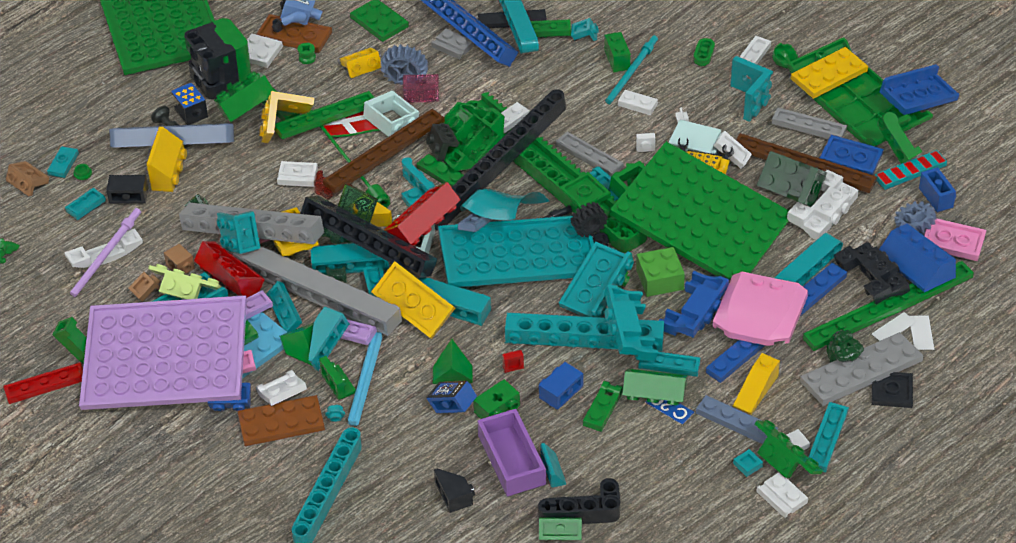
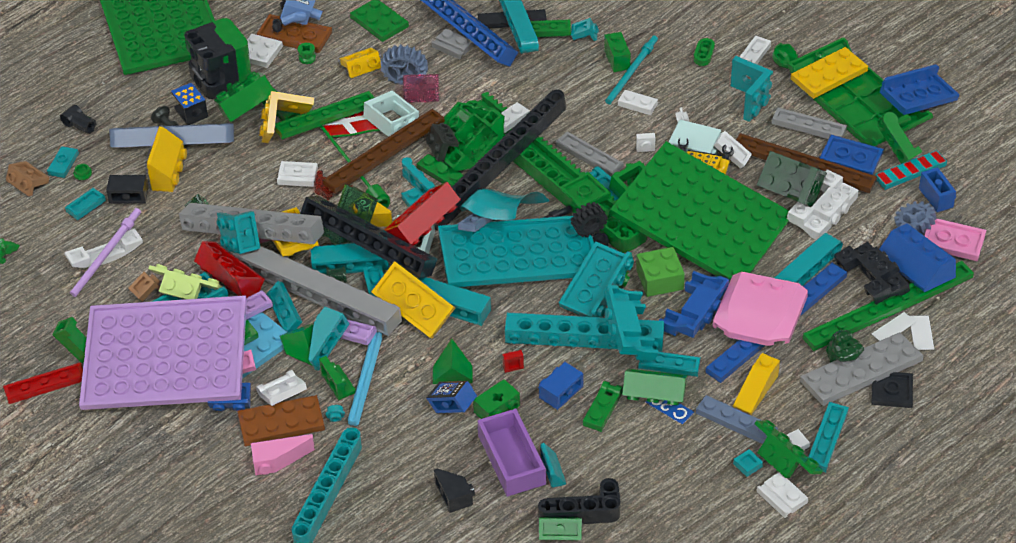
(75, 117): none -> black piece
(179, 258): medium nougat brick -> none
(279, 453): none -> bright pink slope

